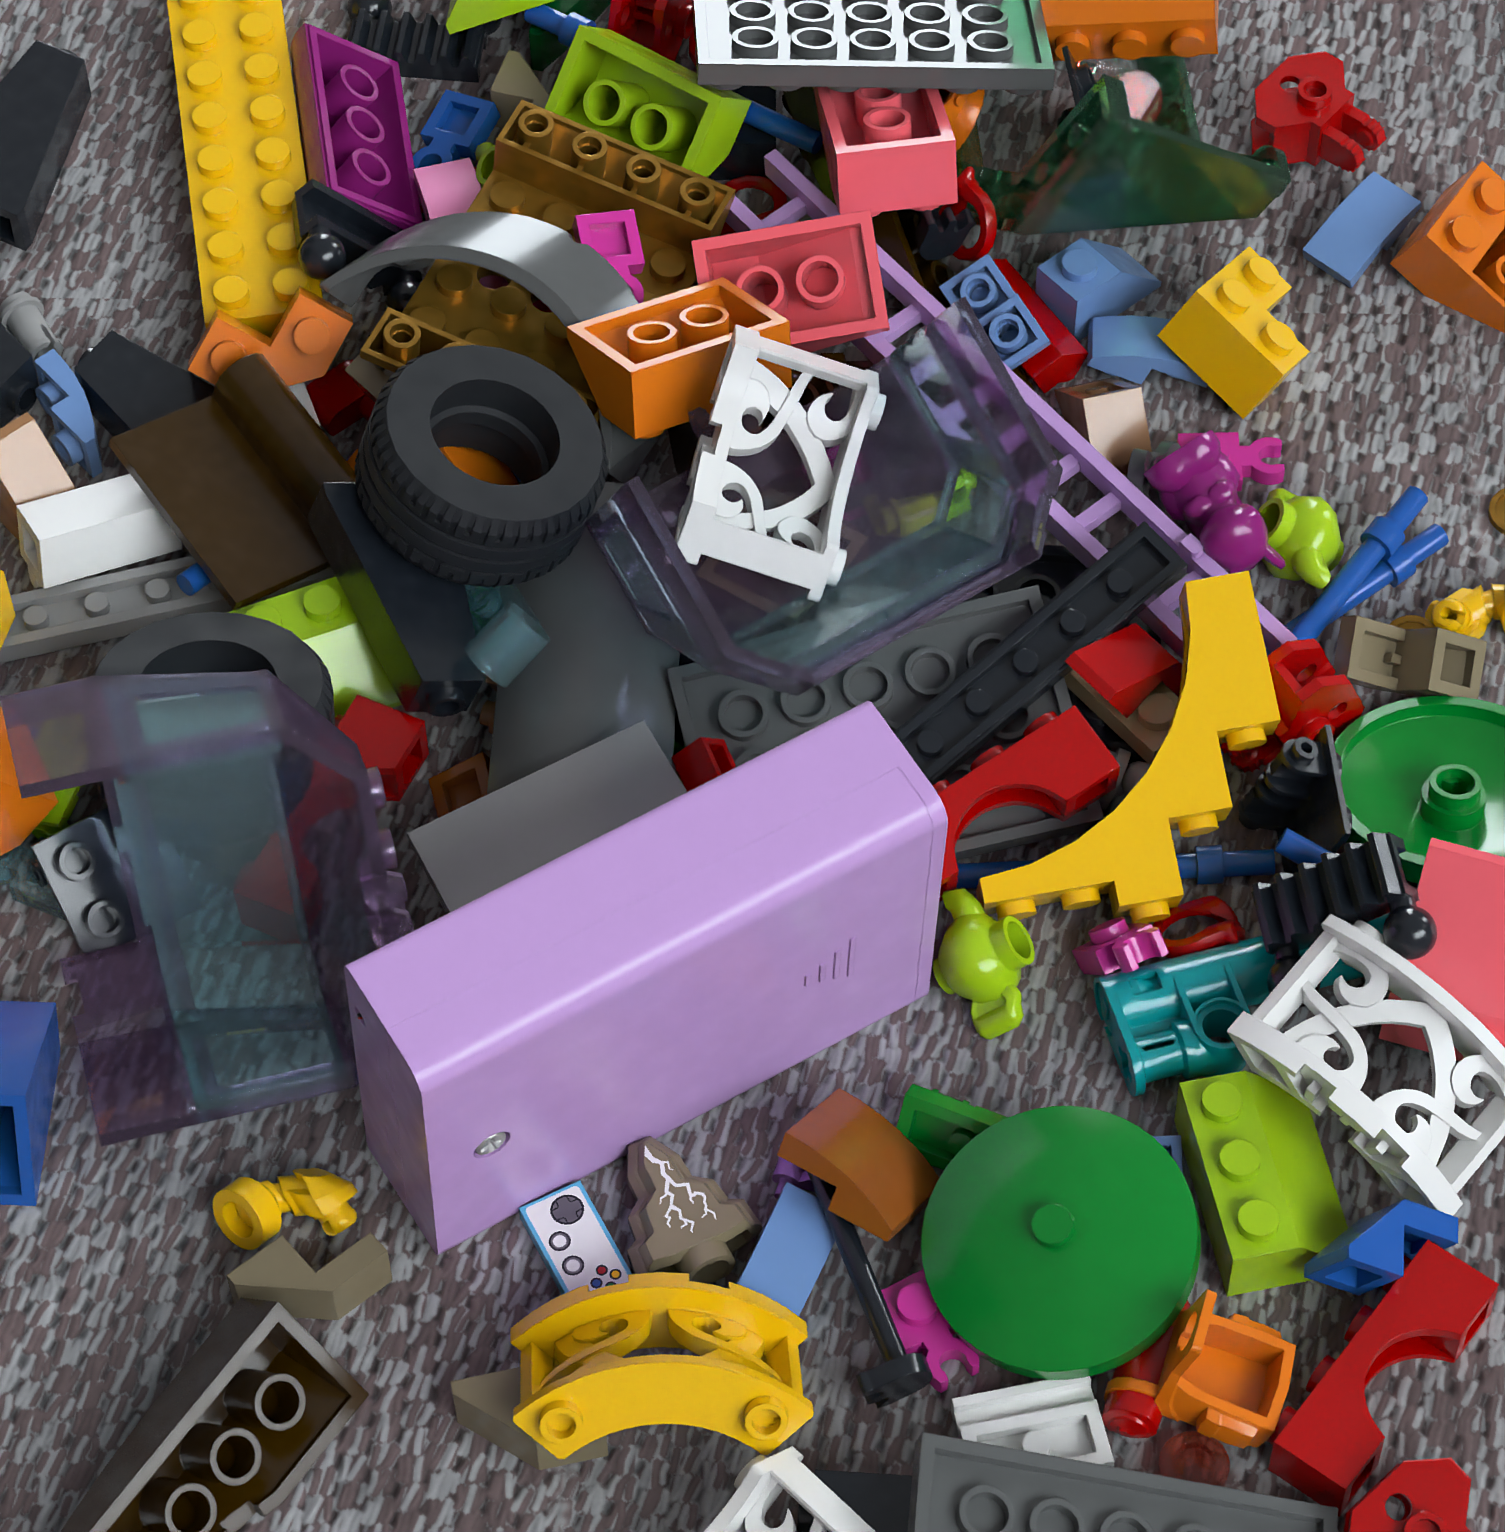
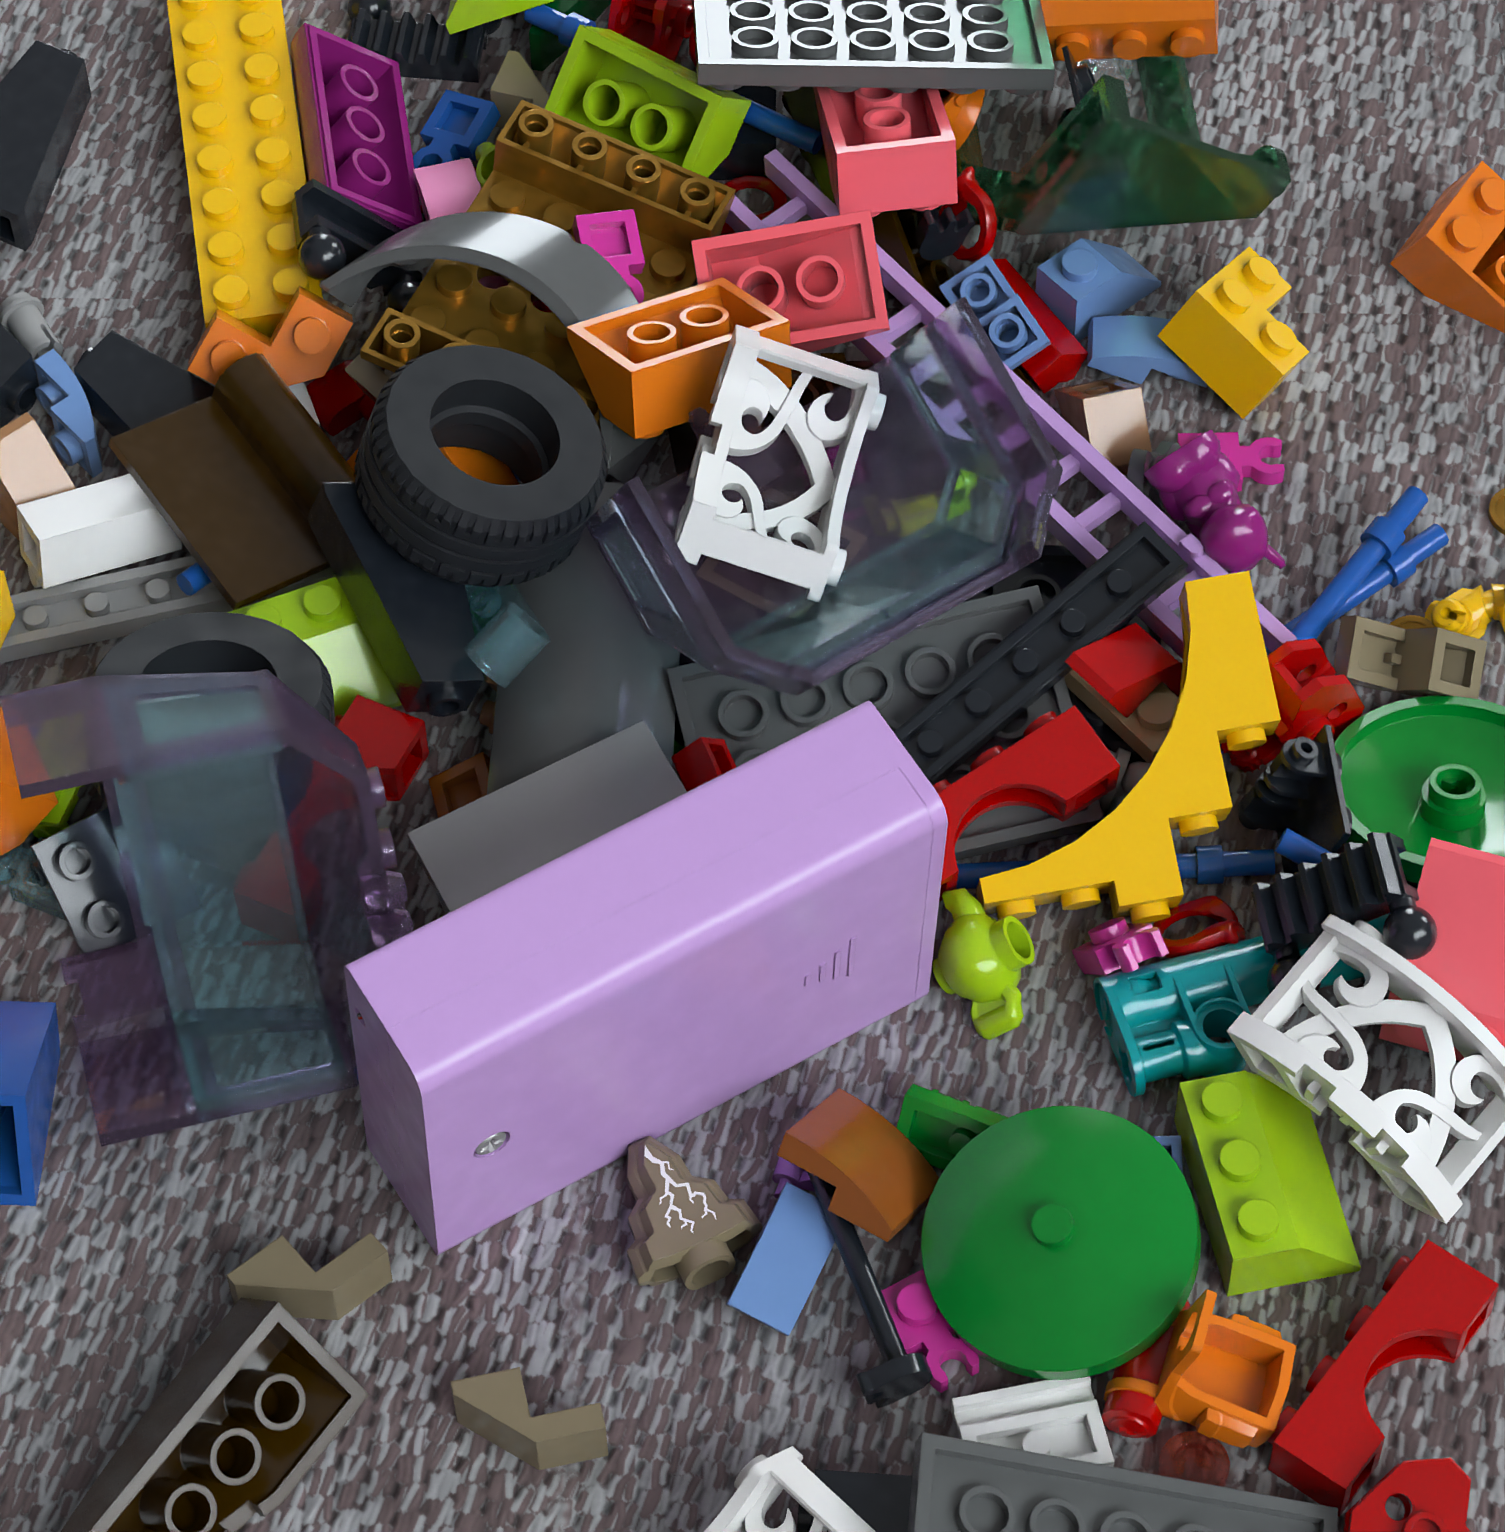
(252, 1210): yellow arm -> none
(573, 1240): tile -> none
(584, 1389): yellow fence -> none
(1142, 94): tile -> none
(1304, 535): lime piece -> none
(1314, 117): red hinge -> none
(1360, 228): medium blue slope -> none
(1375, 1246): blue slope -> none

